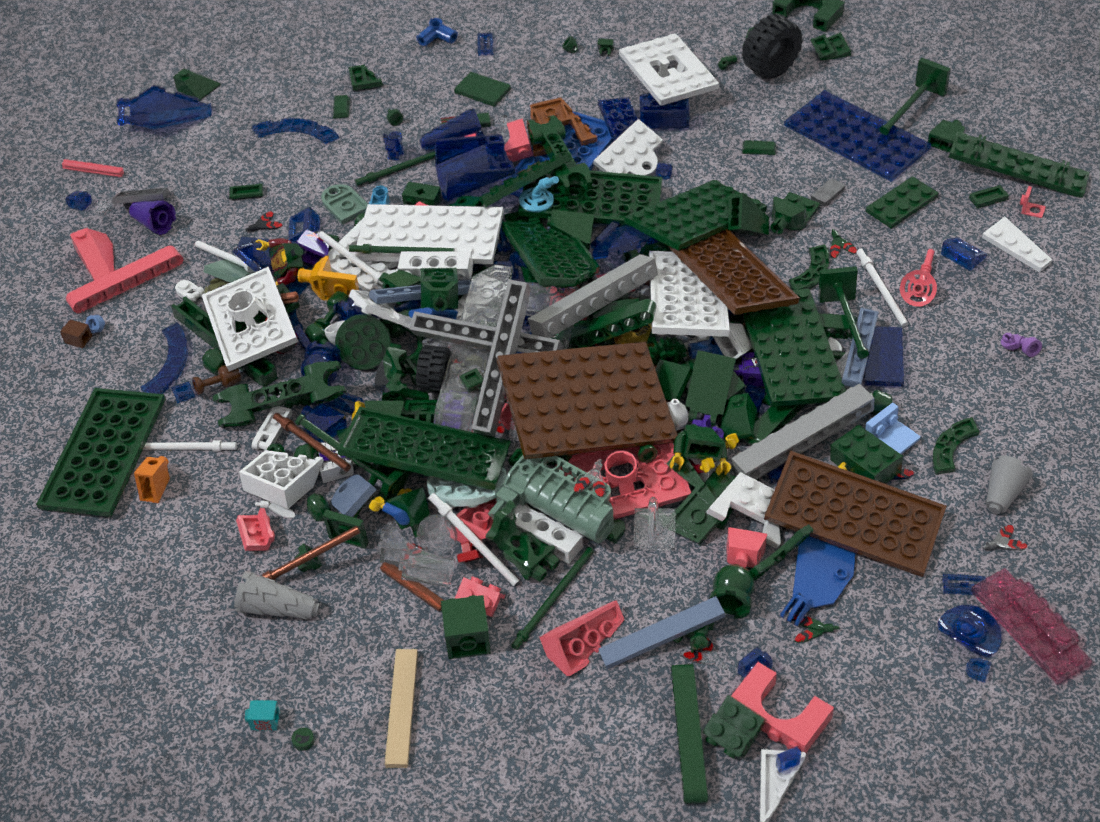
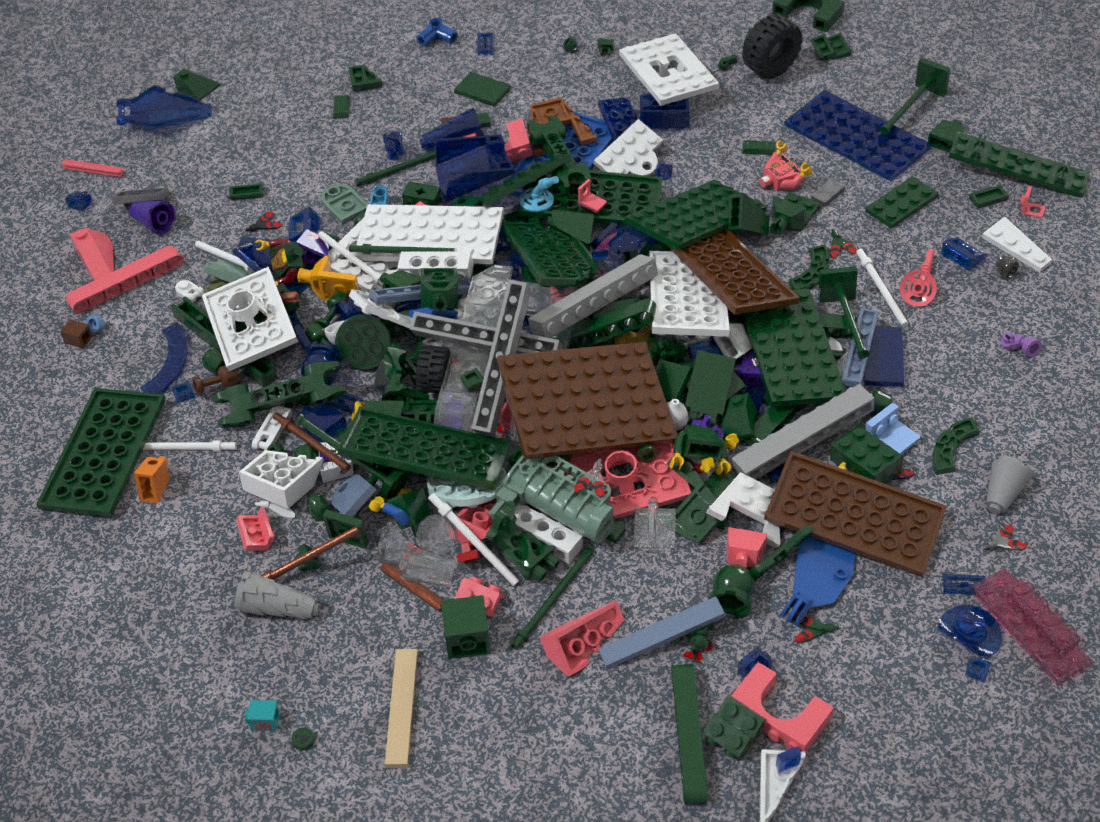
(298, 125): clear blue tile -> none
(394, 117): dark green tile -> none
(588, 199): none -> coral bracket
(782, 172): none -> coral torso
(1006, 266): none -> clear smoke cone

